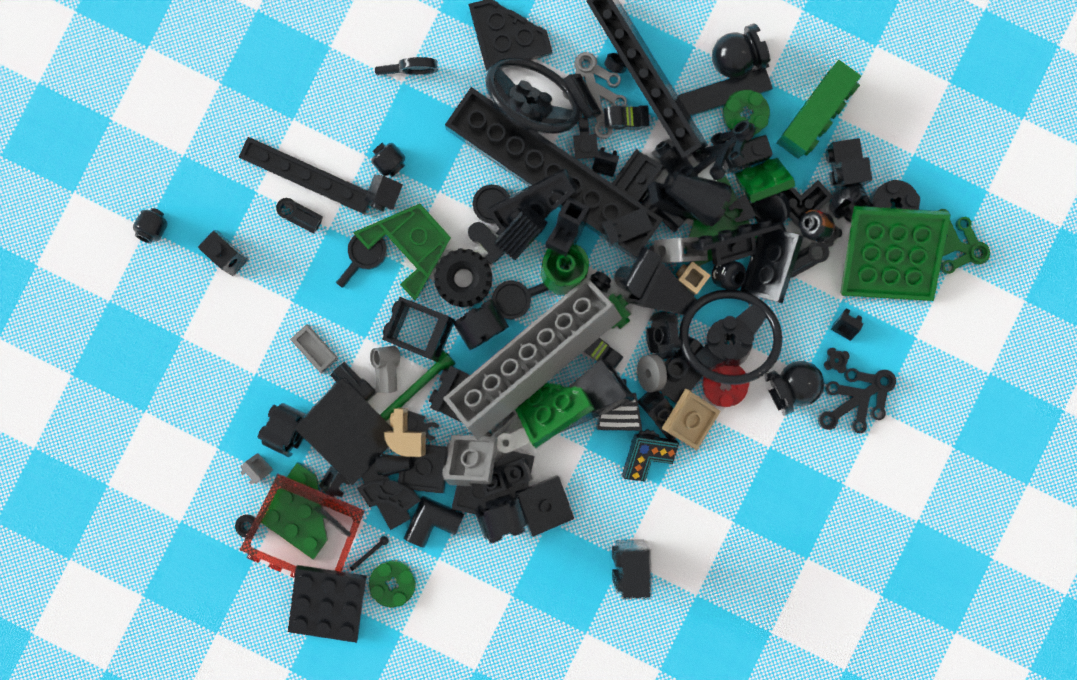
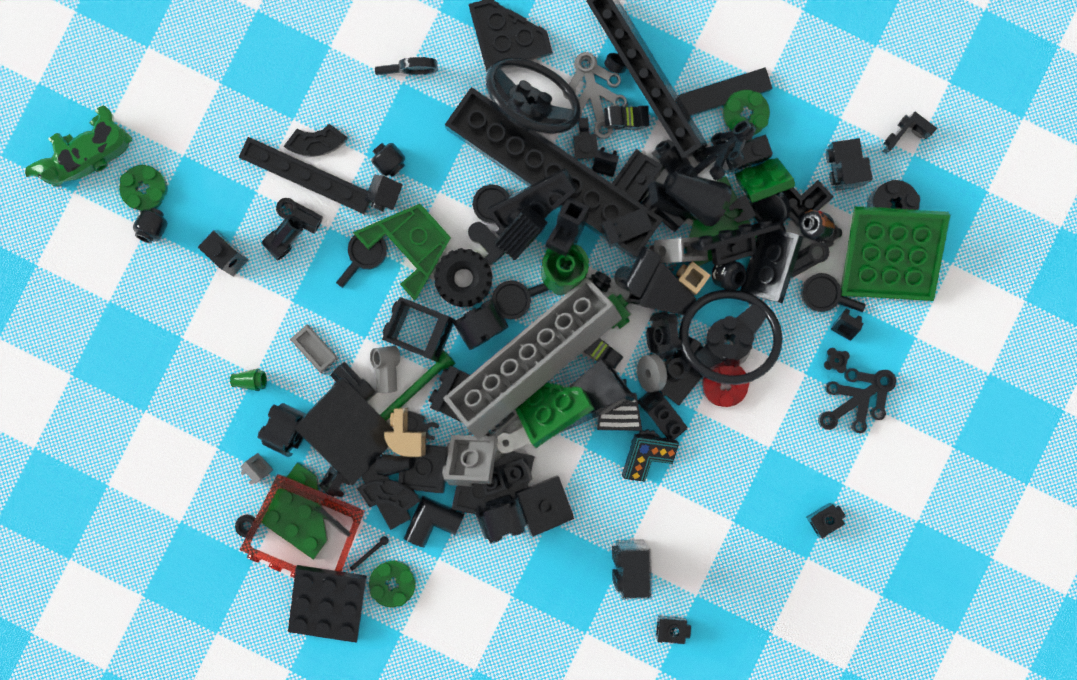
(83, 154): none -> green animal
(131, 182): none -> green plate
(249, 380): none -> green cone
(280, 240): none -> black piece
(315, 143): none -> black tile
(582, 96): black tile -> none
(664, 626): none -> black brick
(691, 419): tan tile -> none
(738, 53): black tile -> none
(796, 385): black tile -> none
(818, 520): none -> black brick
(822, 105): green brick -> none
(823, 292): none -> black piece
(845, 200): black hair -> none
(920, 127): none -> black bracket
(953, 243): green plant -> none

